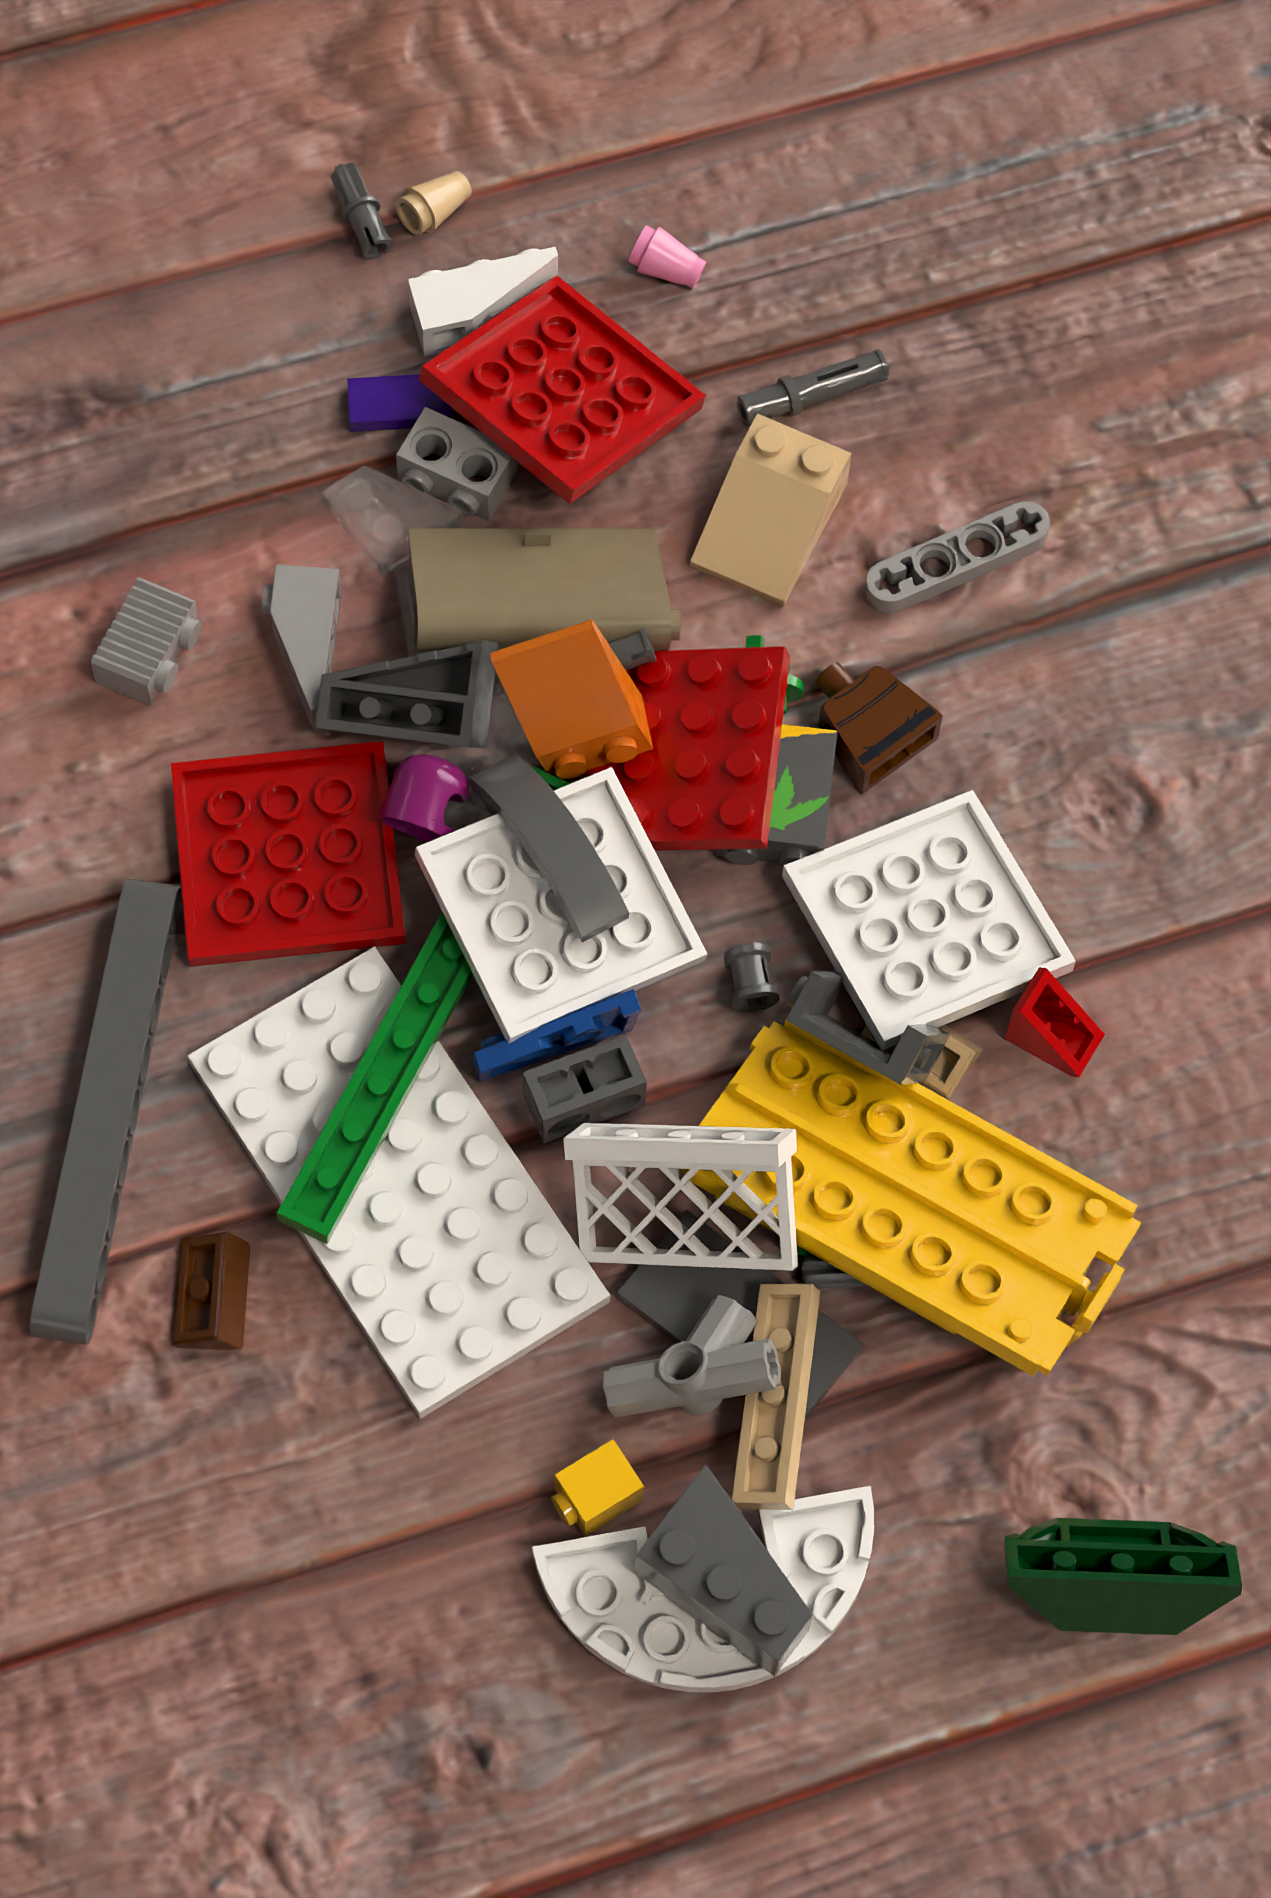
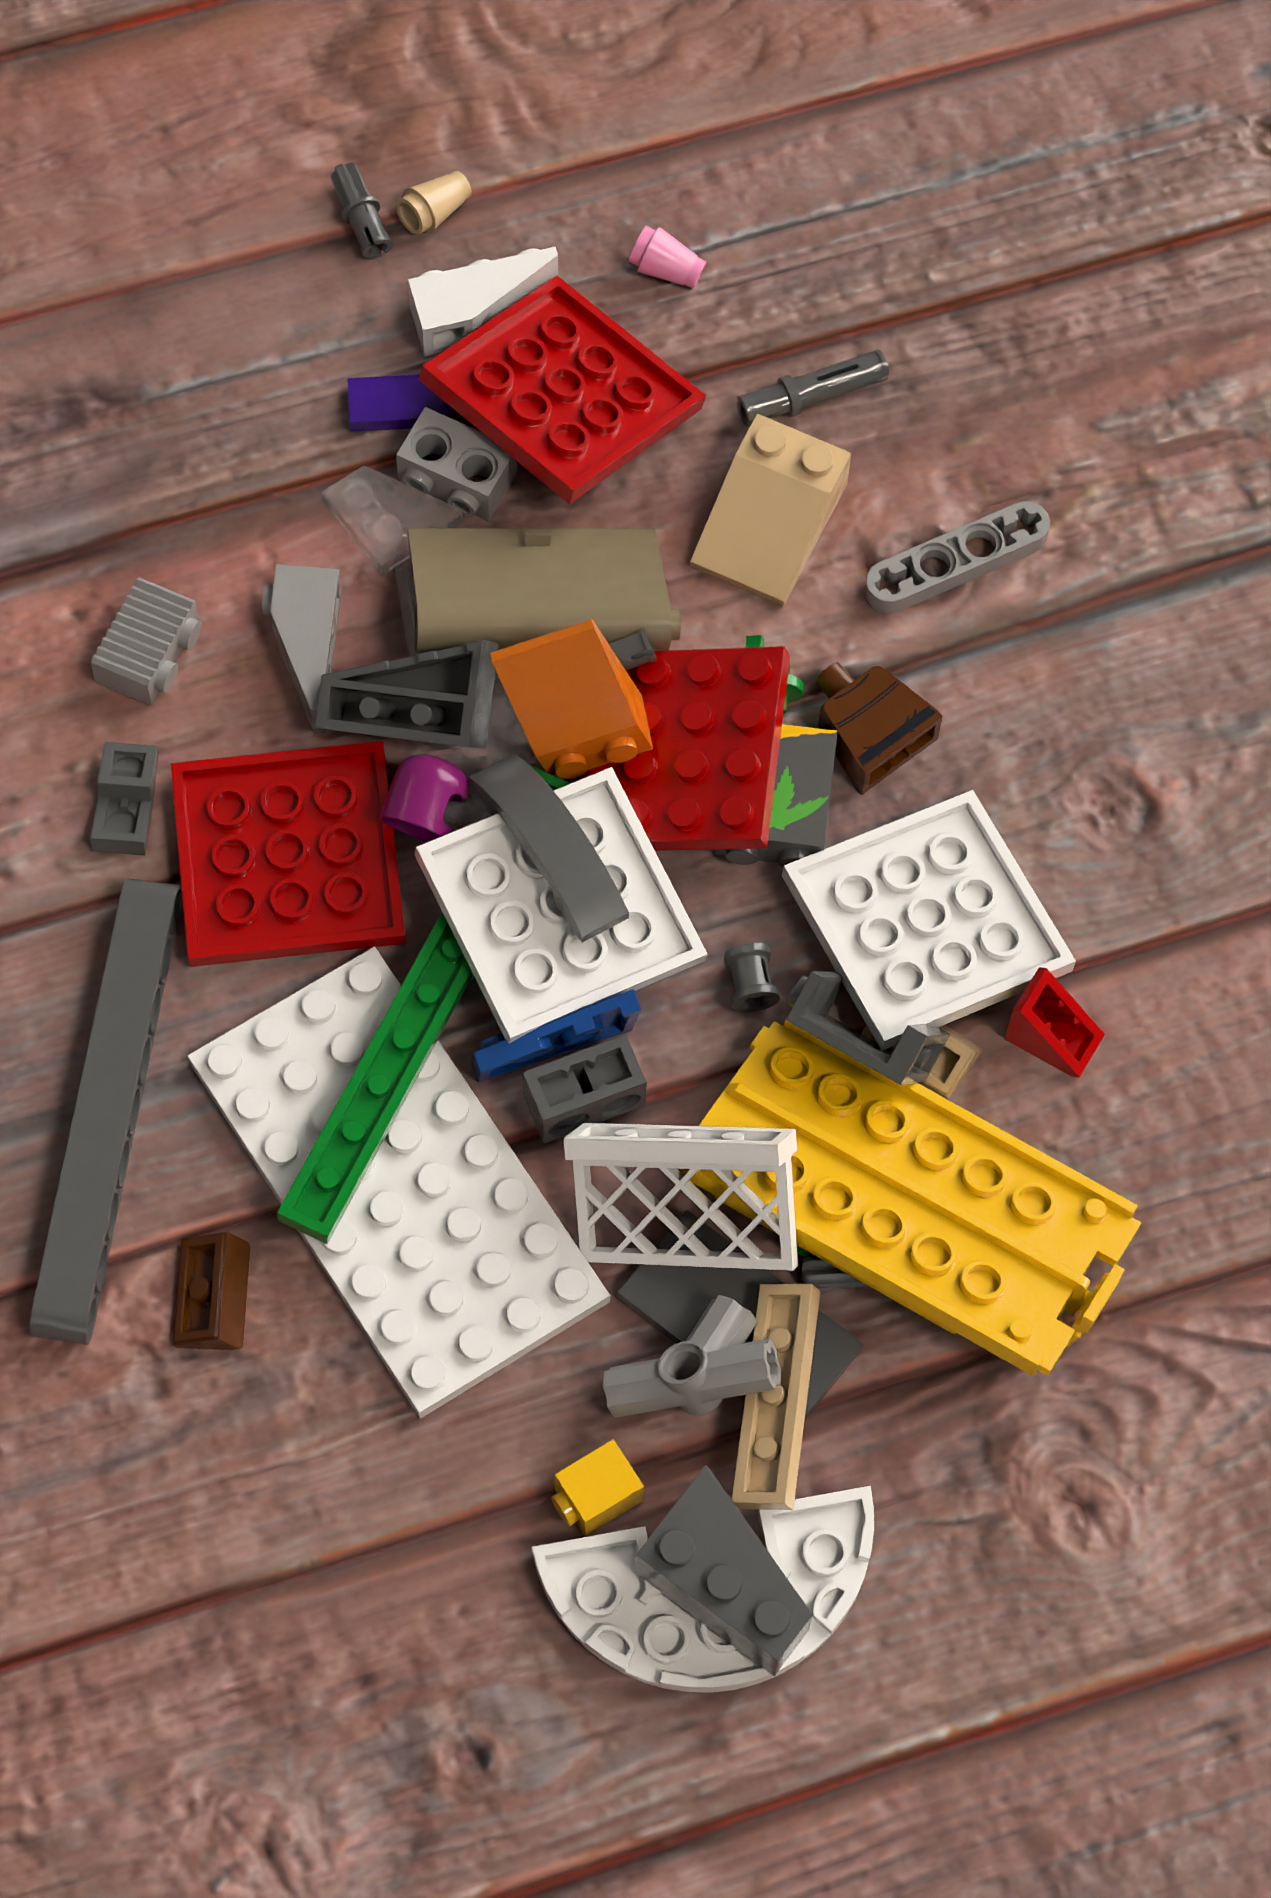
(124, 798): none -> dark grey slope
(1121, 1574): dark green wedge -> none

